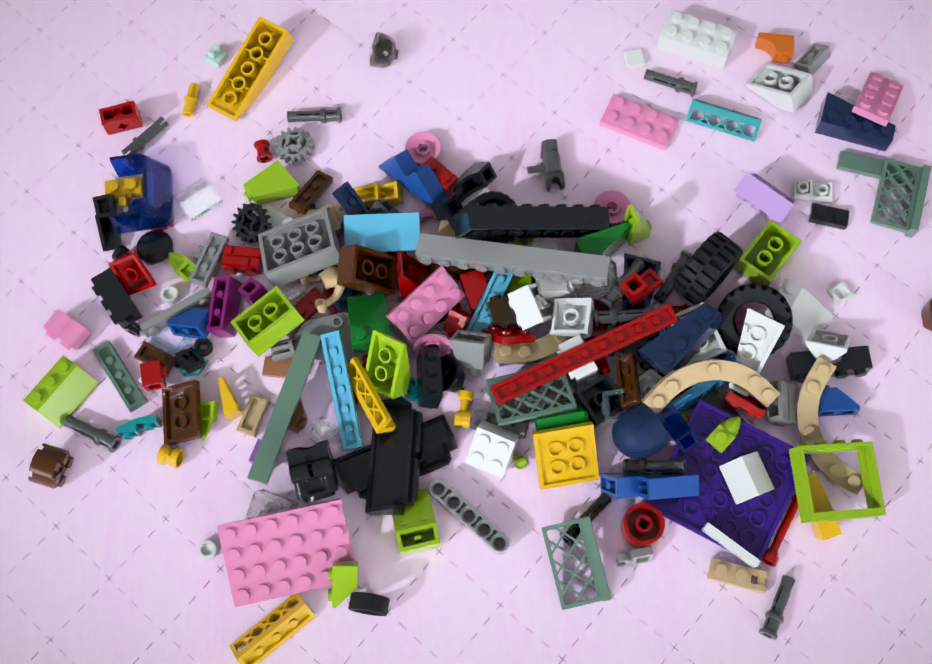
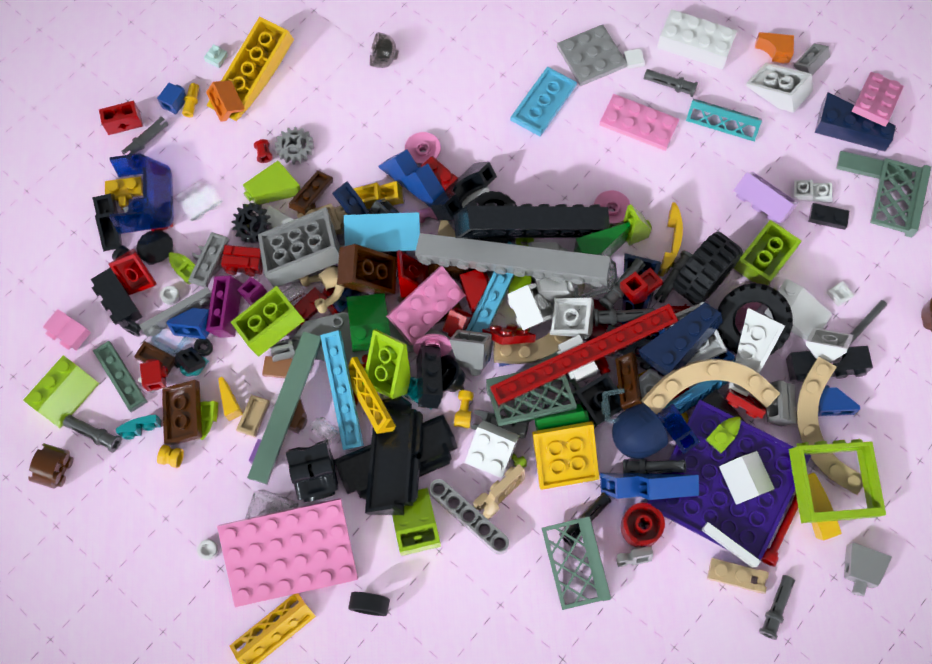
(172, 98): none -> blue brick
(224, 99): none -> orange panel
(323, 115): dark grey pin -> none
(344, 581): lime slope -> none
(498, 309): dark brown brick -> none
(499, 491): none -> tan plate
(543, 101): none -> medium azure tile
(550, 164): dark grey piece -> none
(591, 55): none -> light grey plate
(675, 222): none -> yellow slope
(864, 567): none -> light grey torso
(868, 319): none -> dark grey bar

